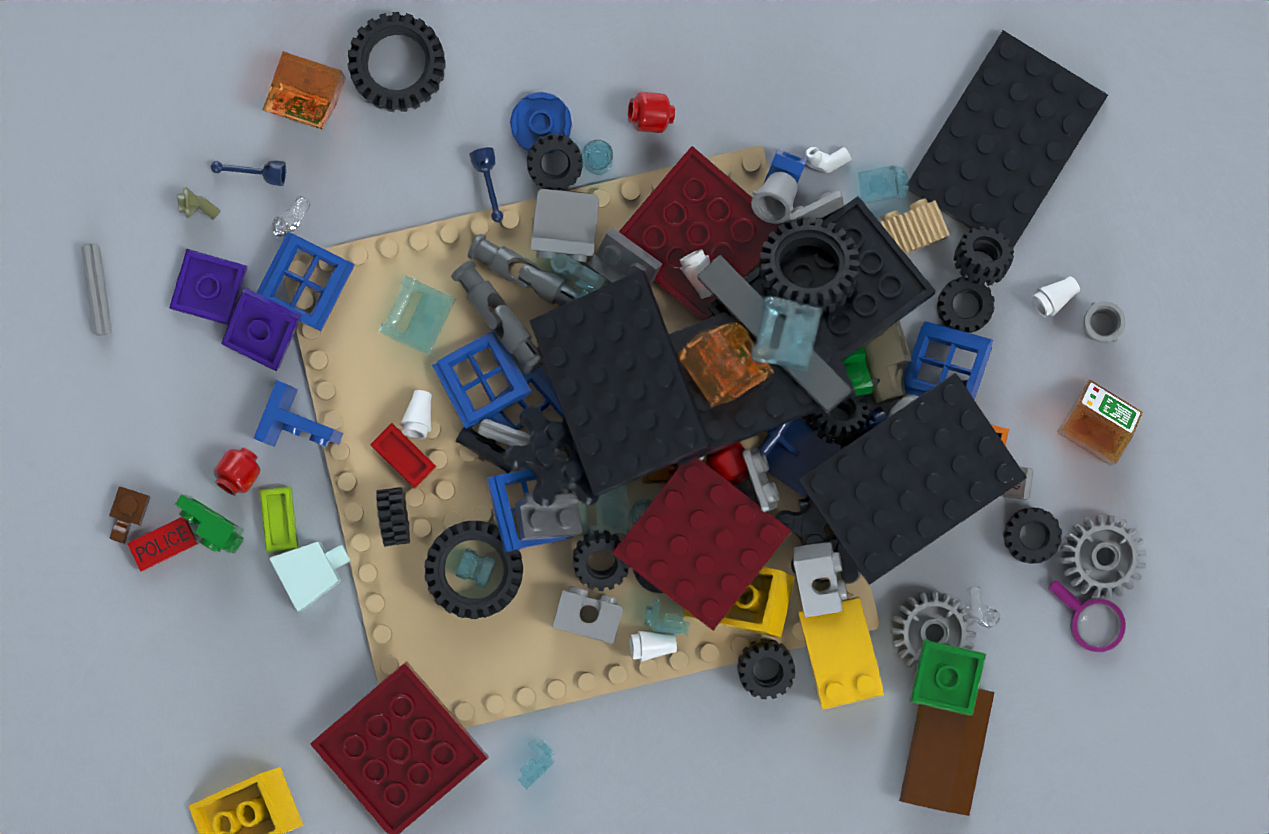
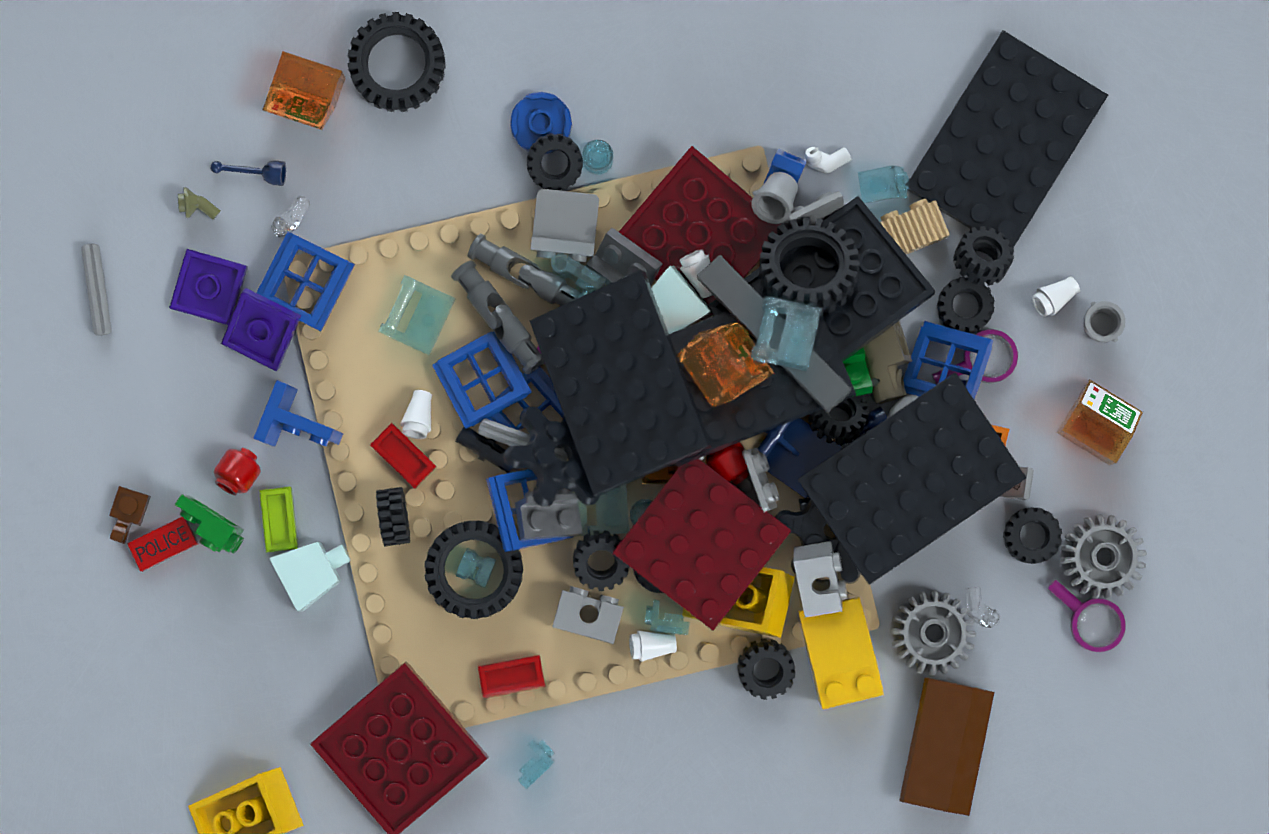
(484, 161): dark blue hinge -> none
(511, 676): none -> red tile
(650, 112): red head -> none
(678, 301): none -> light aqua torso
(947, 677): green tile -> none
(1000, 362): none -> piece

